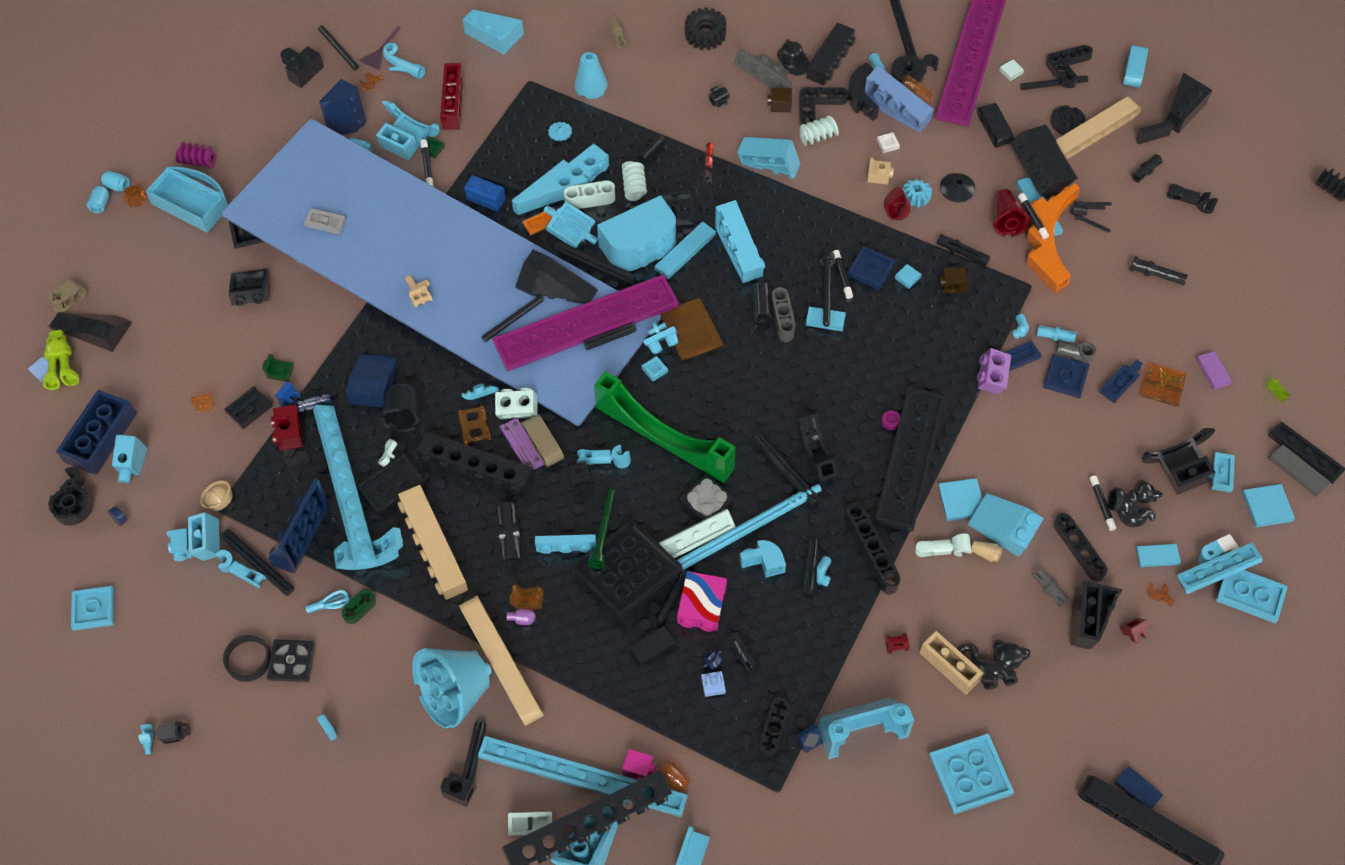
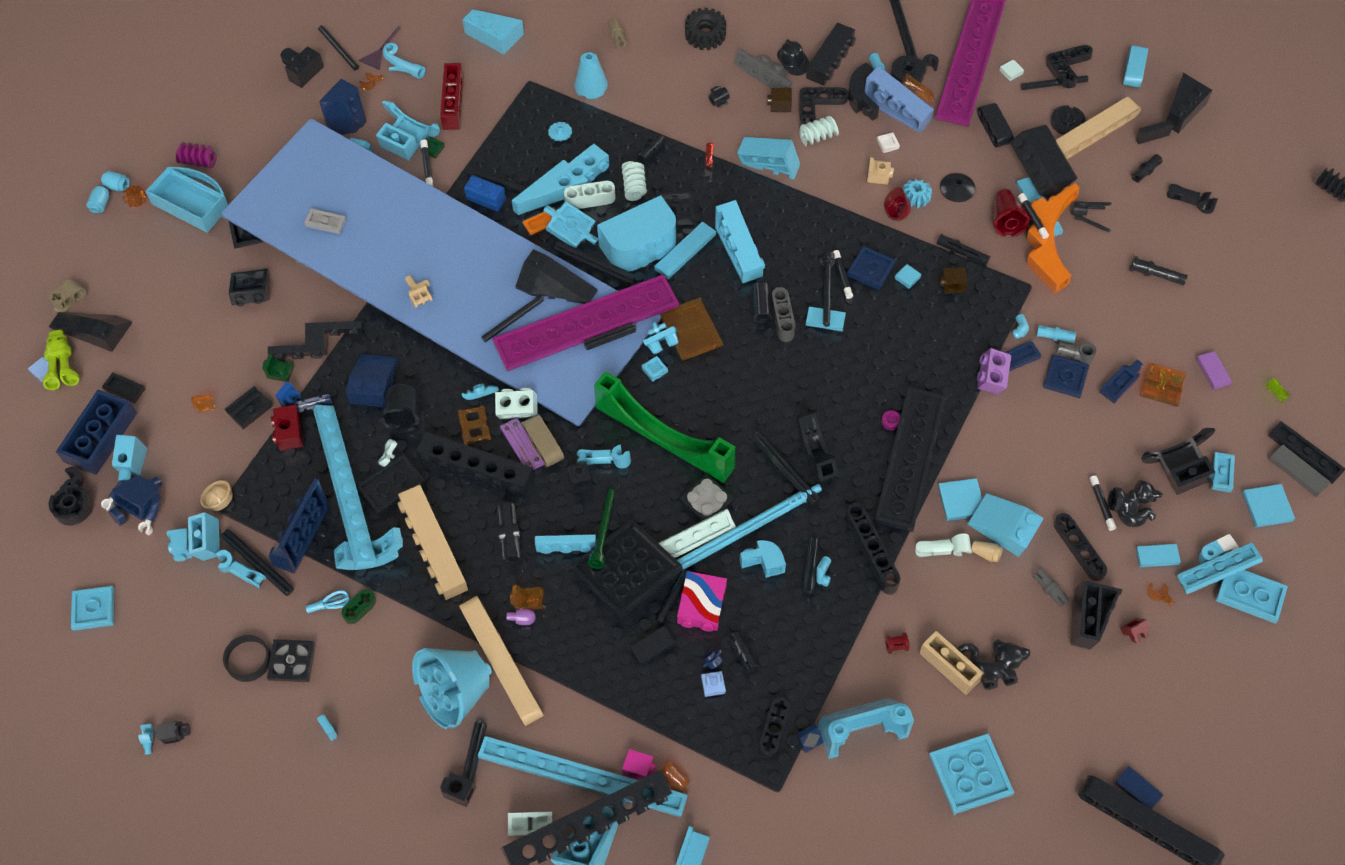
(123, 388): none -> black tile
(138, 498): none -> dark blue torso
(316, 339): none -> black bracket

